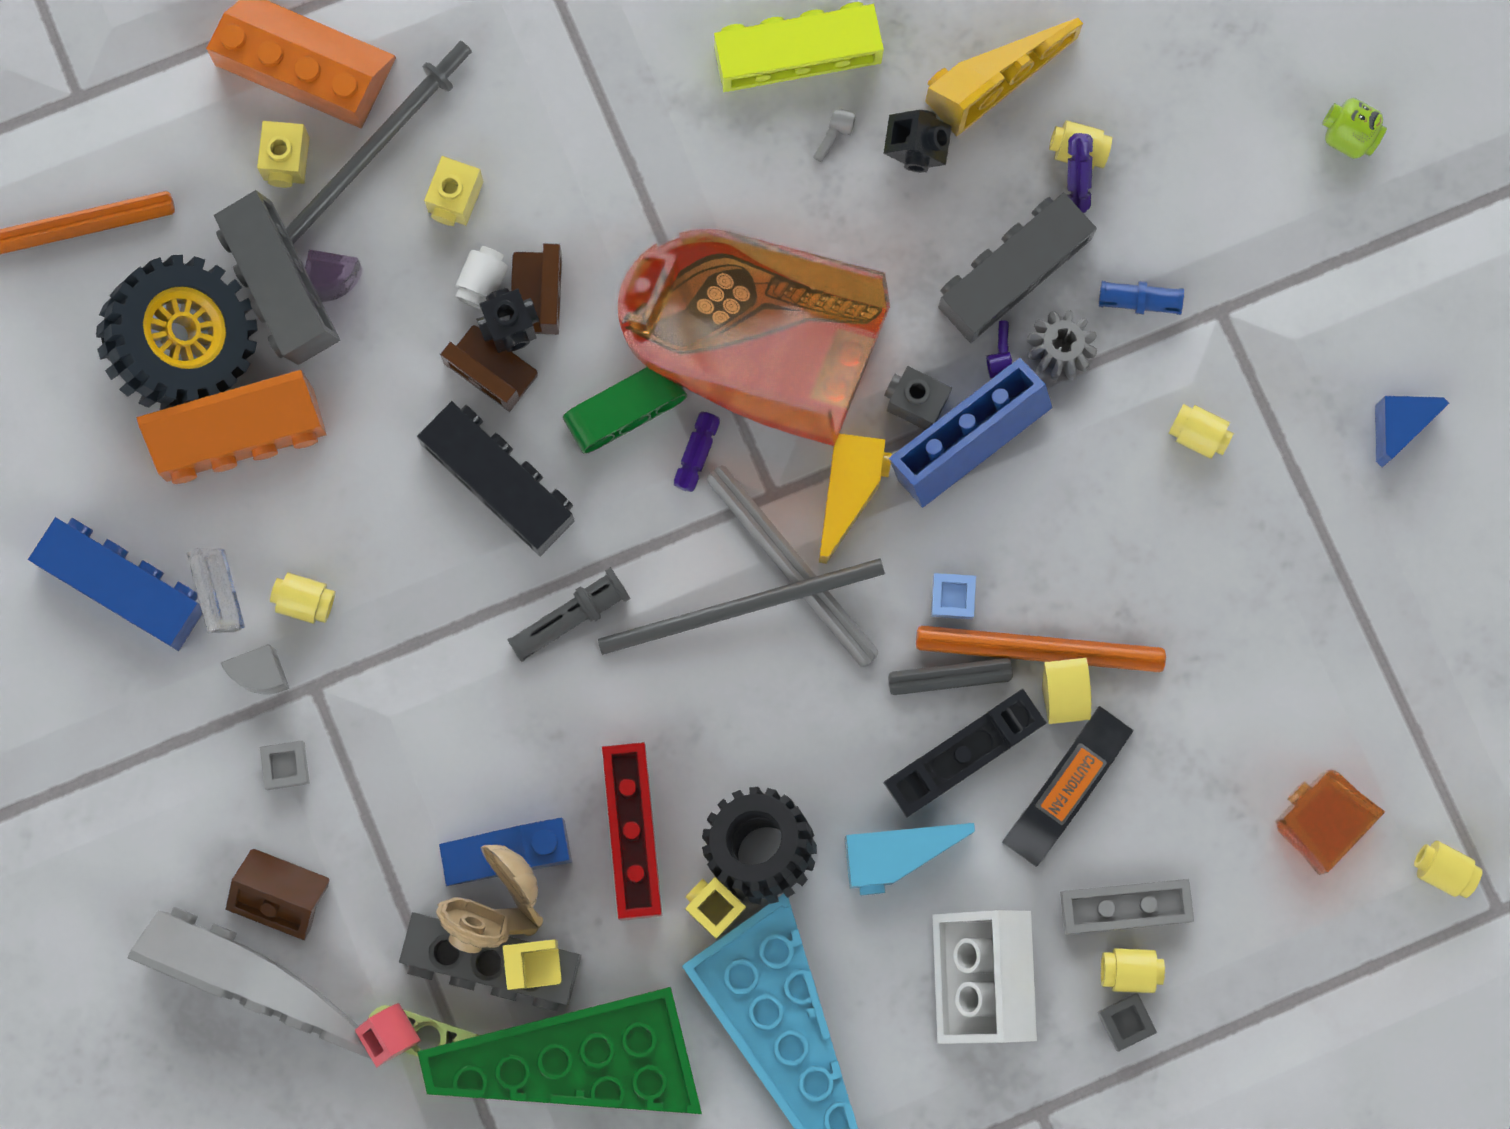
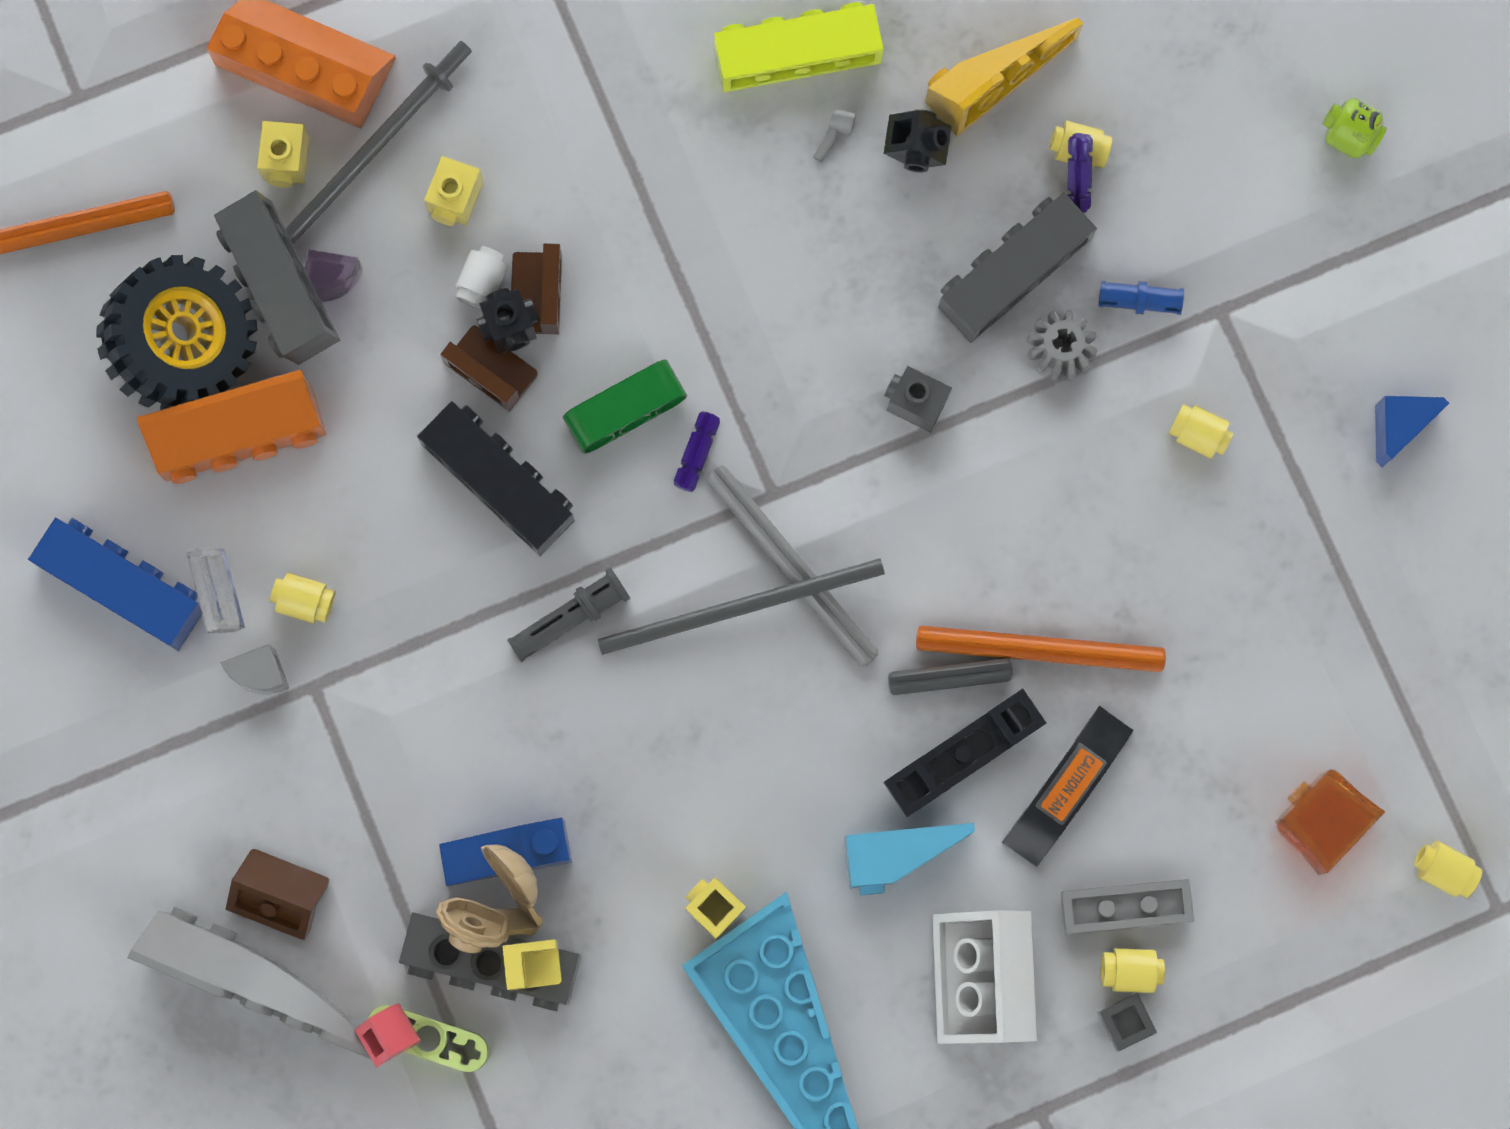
(284, 765): light grey plate -> none
(597, 1056): green wing -> none
(632, 831): red brick -> none
(736, 822): black tyre -> none
(755, 326): clear orange windscreen -> none
(853, 480): yellow slope -> none
(953, 596): light blue plate -> none
(971, 432): blue brick -> none
(1001, 360): dark purple hand -> none
(1067, 690): light yellow brick -> none

